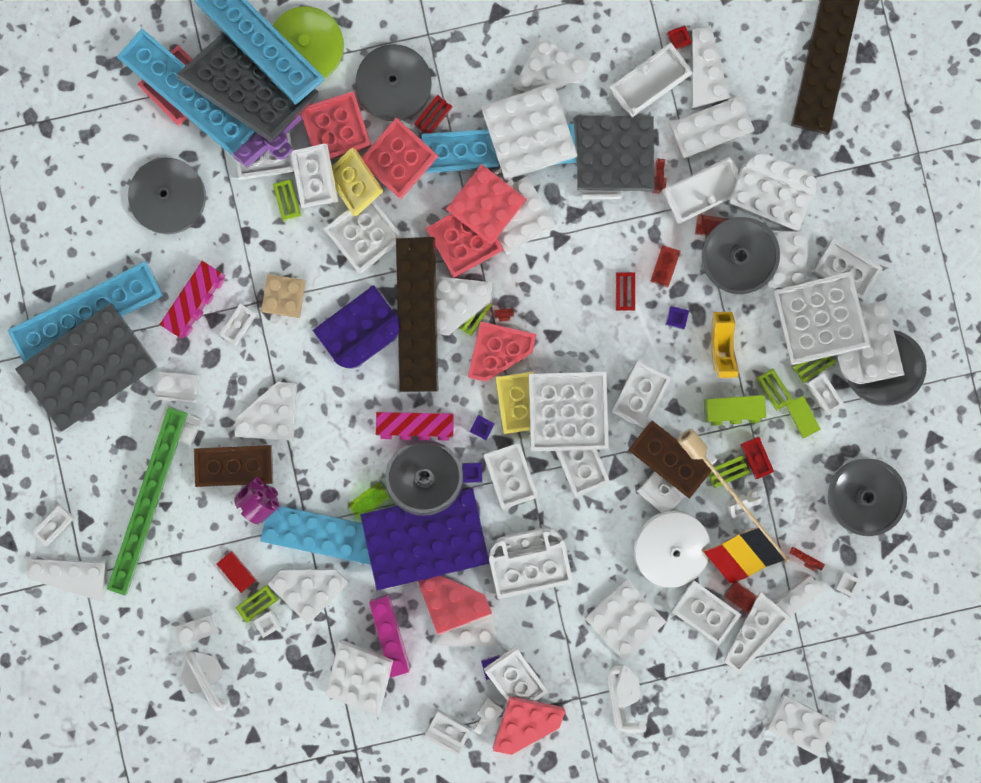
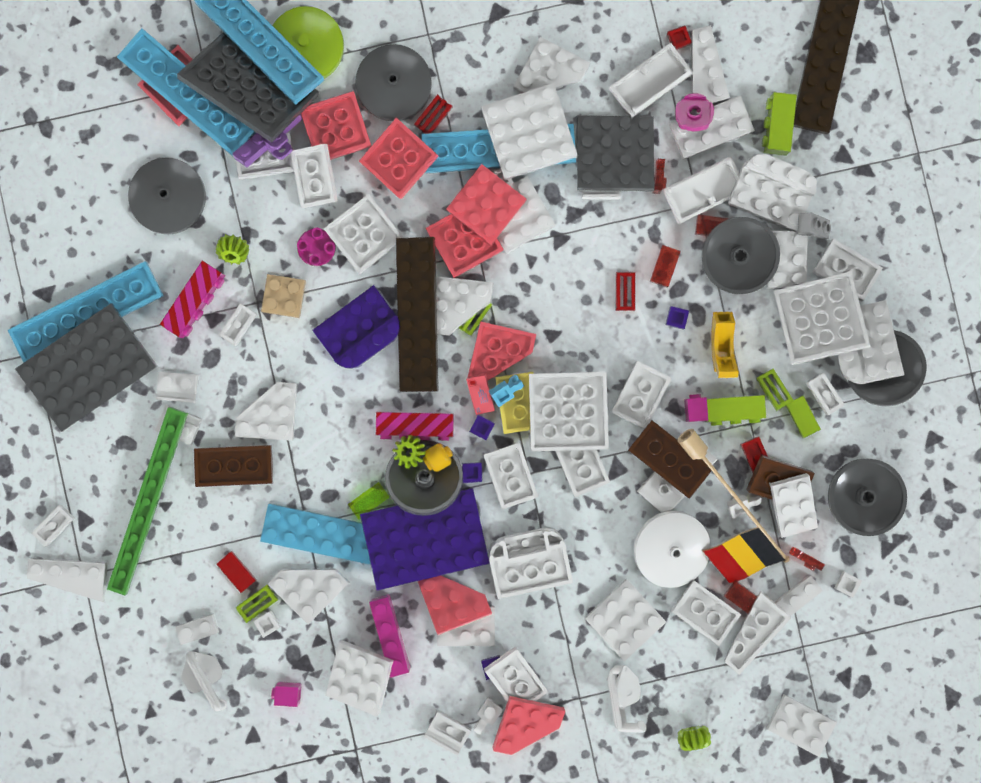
(232, 249): none -> lime gear
(257, 501): magenta brick -> none
(286, 694): none -> dark pink brick
(291, 215): lime tile -> none
(316, 247): none -> dark pink dish
(355, 182): light yellow plate -> none
(409, 443): none -> lime gear
(438, 457): none -> yellow head
(480, 394): none -> coral tile
(504, 314): clear red plate -> none
(504, 391): none -> medium azure plate
(694, 123): none -> dark pink plate
(694, 738): none -> lime gear
(696, 408): none -> dark pink brick
(743, 465): lime tile -> none
(772, 470): none -> reddish brown plate
(779, 123): none -> lime brick
(794, 505): none -> white plate
(813, 225): none -> light grey plate
(814, 373): lime tile -> none

